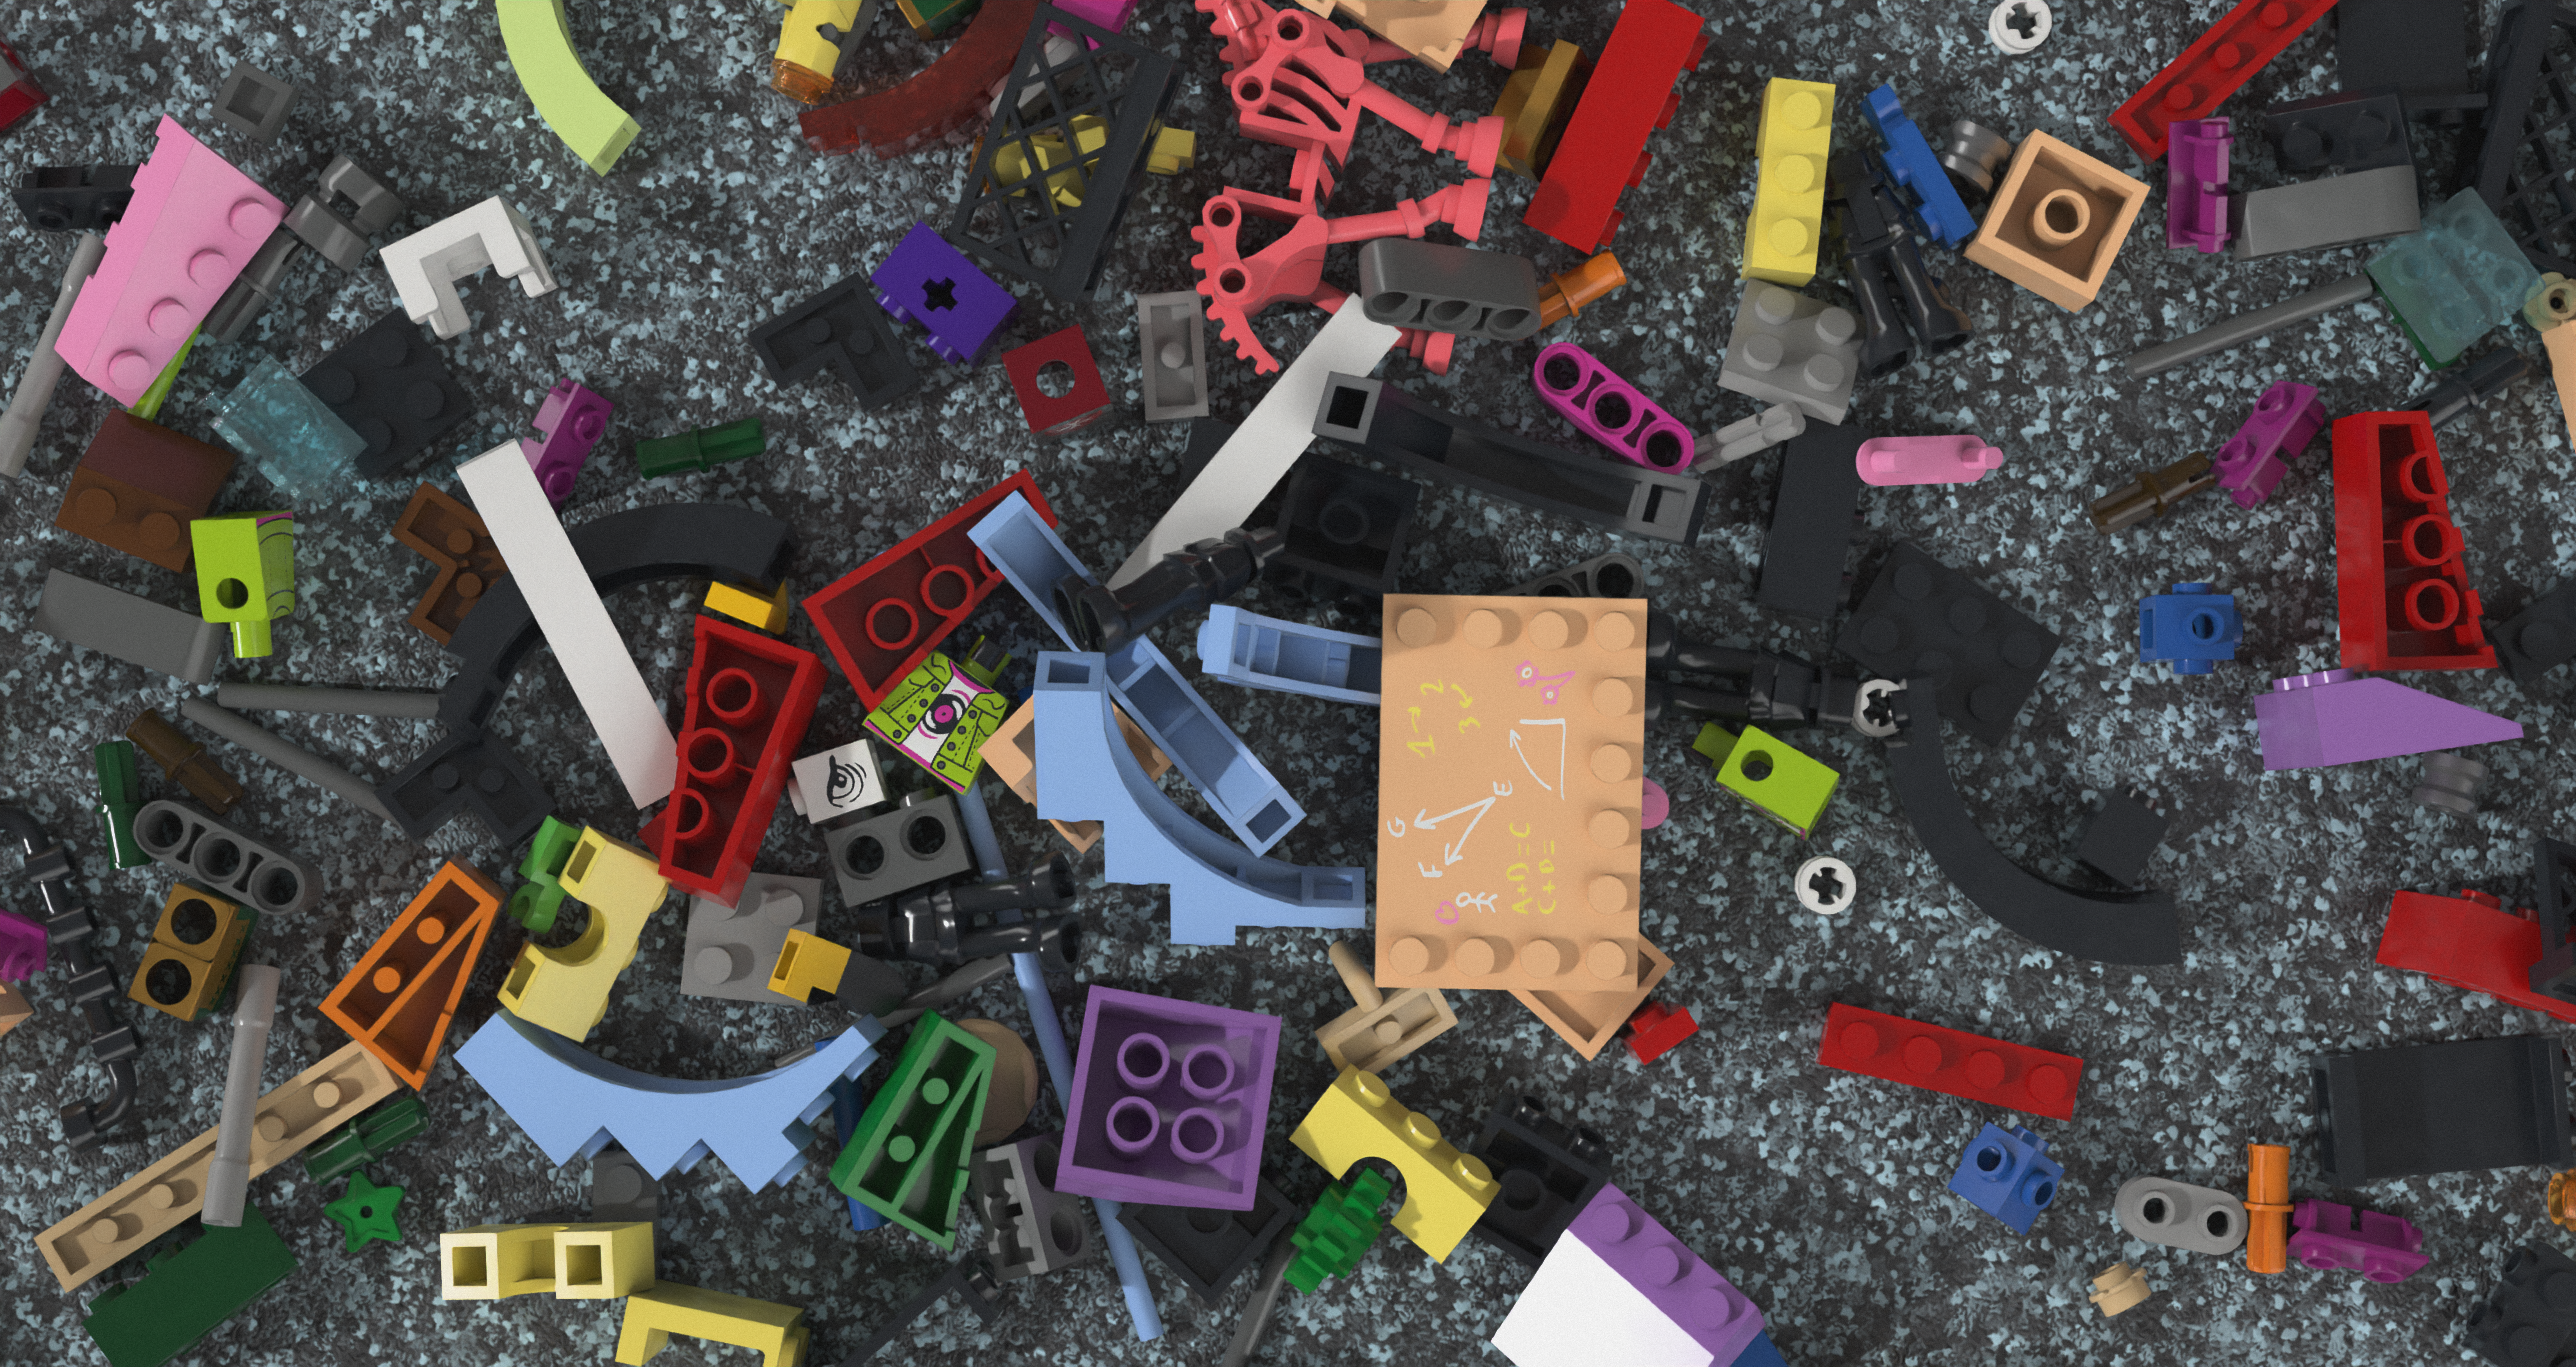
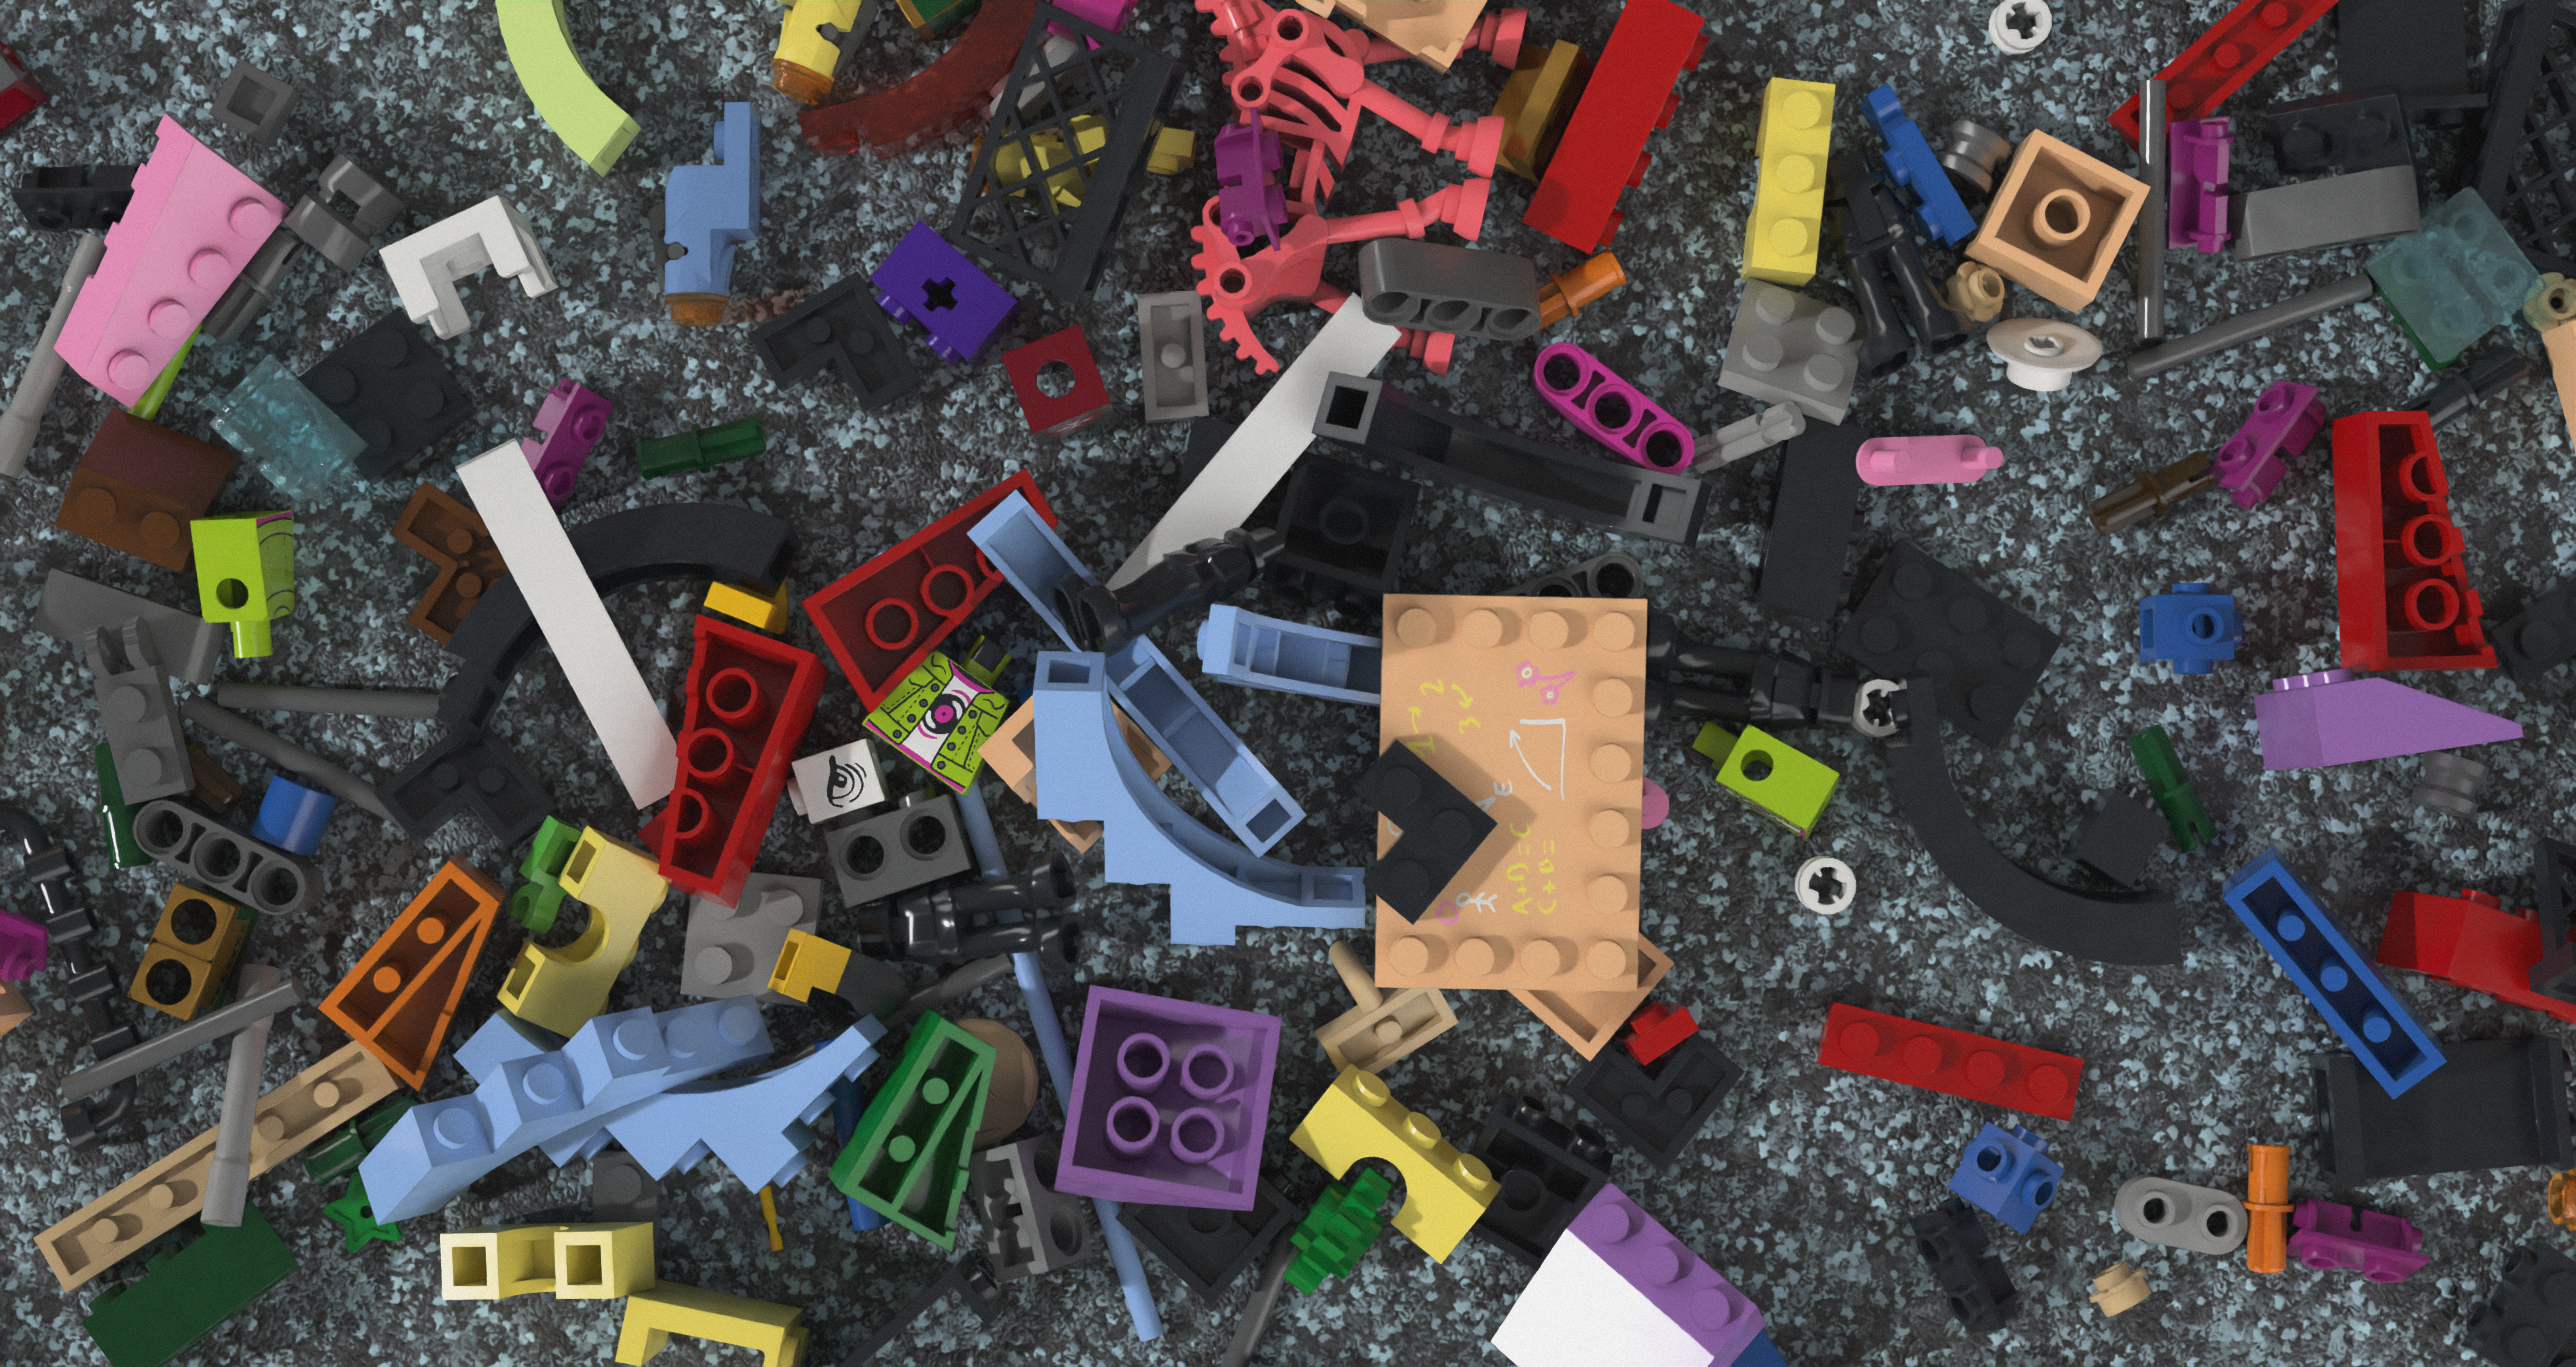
(138, 714): none -> dark grey hinge
(183, 1039): none -> dark grey bar
(293, 815): none -> blue brick
(530, 1099): none -> light blue arch
(700, 216): none -> medium blue plate
(770, 1216): none -> yellow piece
(1258, 204): none -> magenta hinge
(1436, 824): none -> black plate
(1659, 1112): none -> black plate
(1976, 291): none -> tan plate
(1976, 1292): none -> black hinge
(2043, 351): none -> white piece
(2152, 212): none -> dark grey bar
(2171, 786): none -> dark green axle
(2333, 972): none -> blue brick

